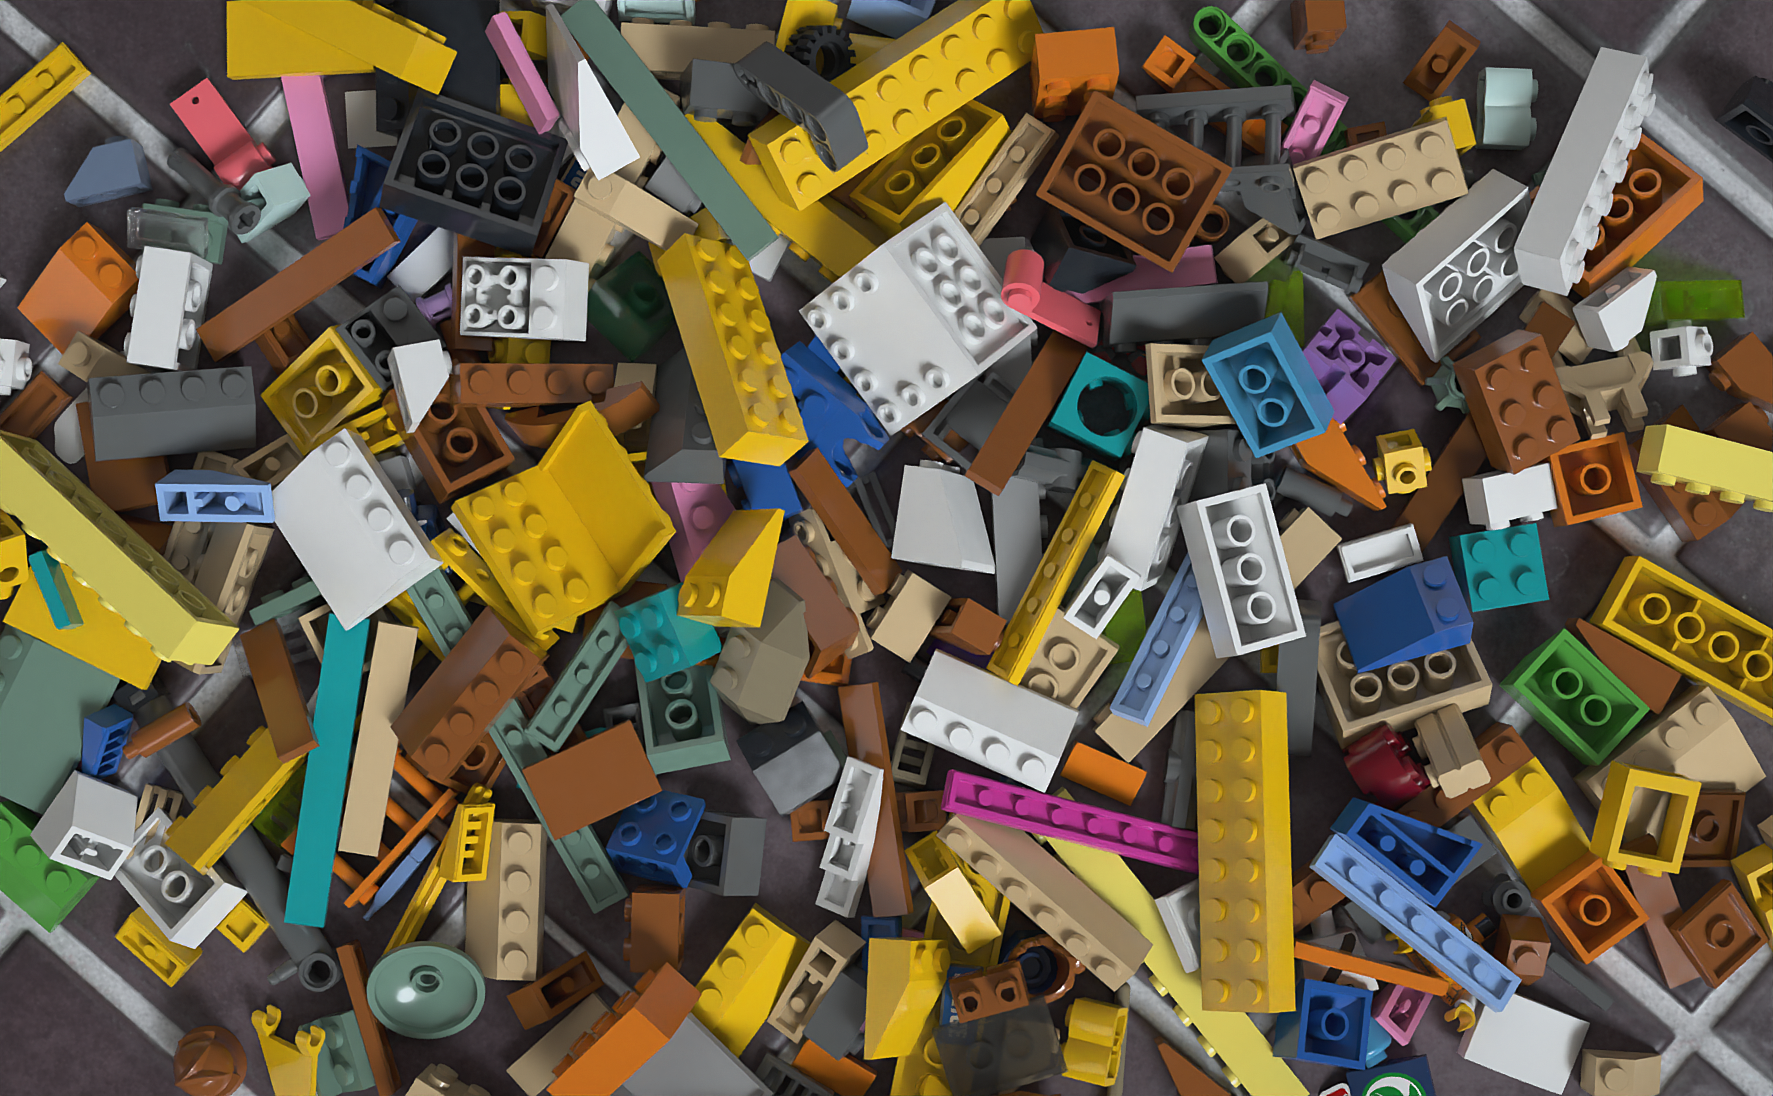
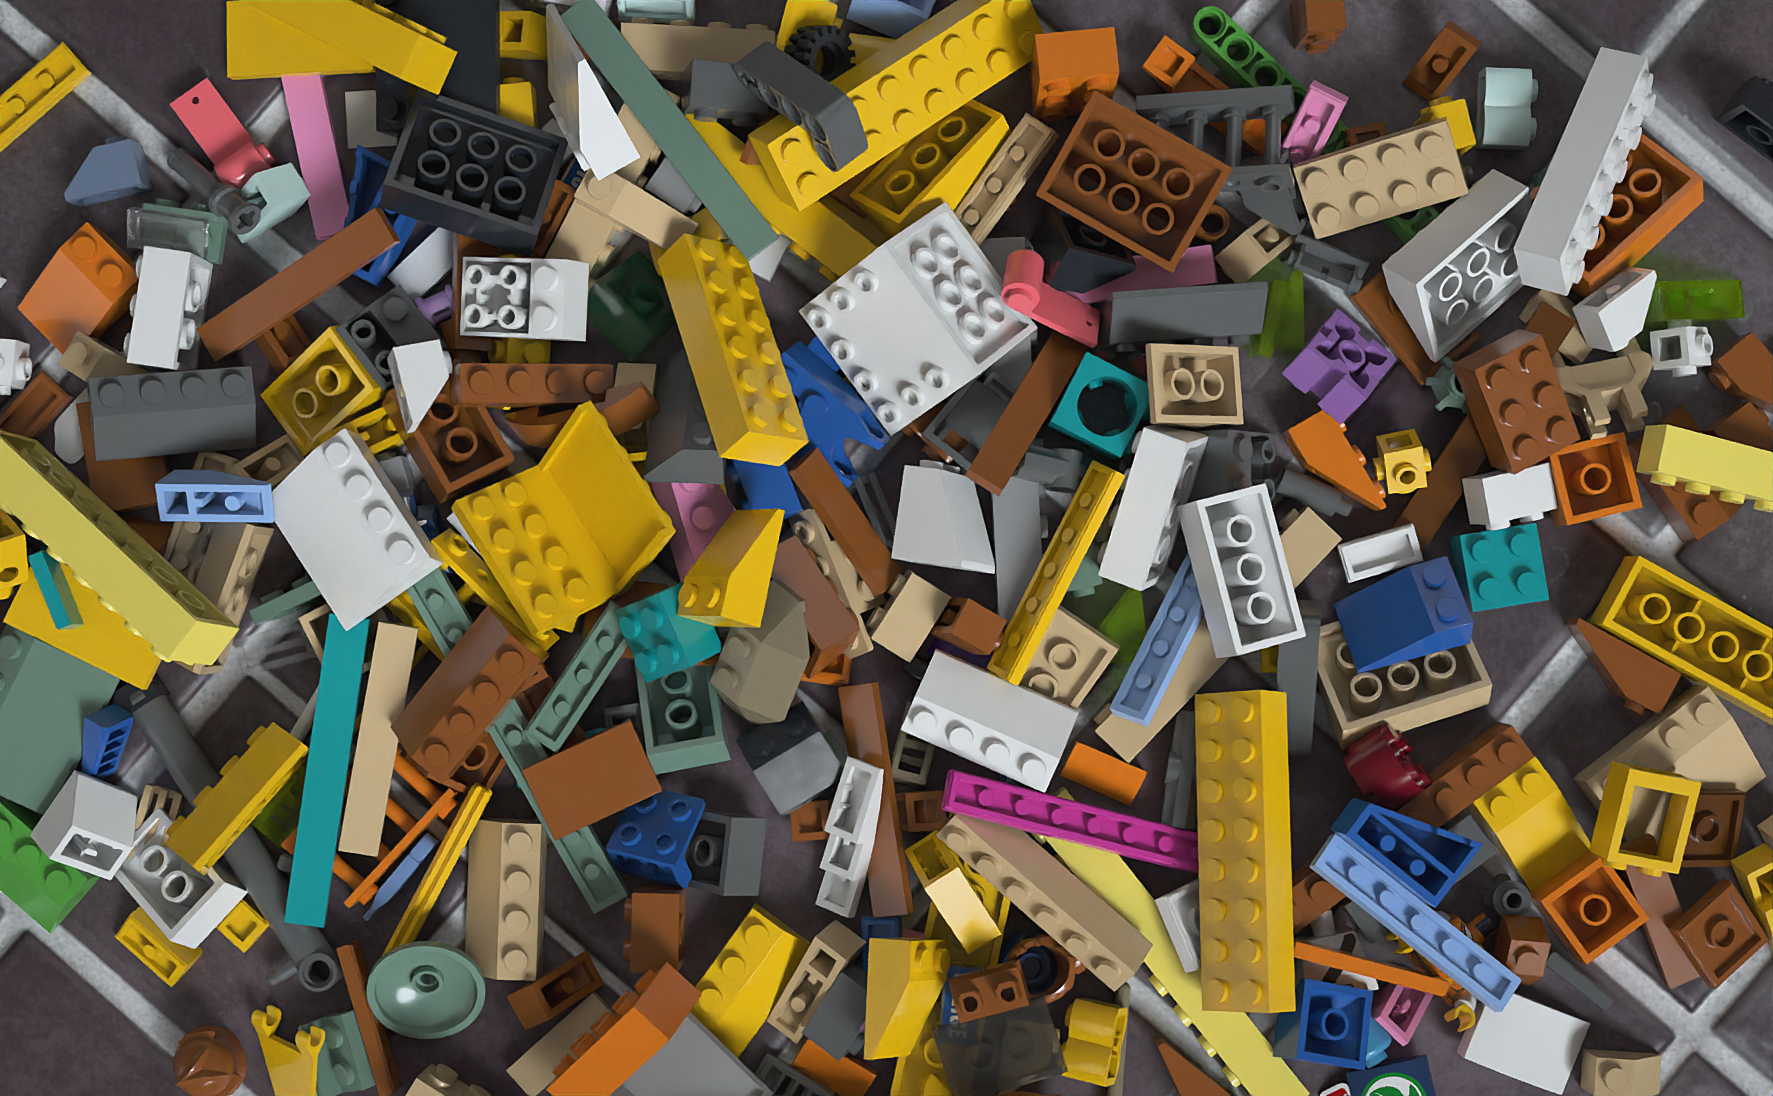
(162, 731): dark orange cylinder -> none
(279, 691): dark orange tile -> none
(477, 856): yellow slope -> none
(522, 72): bright pink tile -> none
(1100, 595): white slope -> none
(1268, 385): dark azure brick -> none
(1451, 751): tan brick -> none
(1575, 697): bright green slope -> none

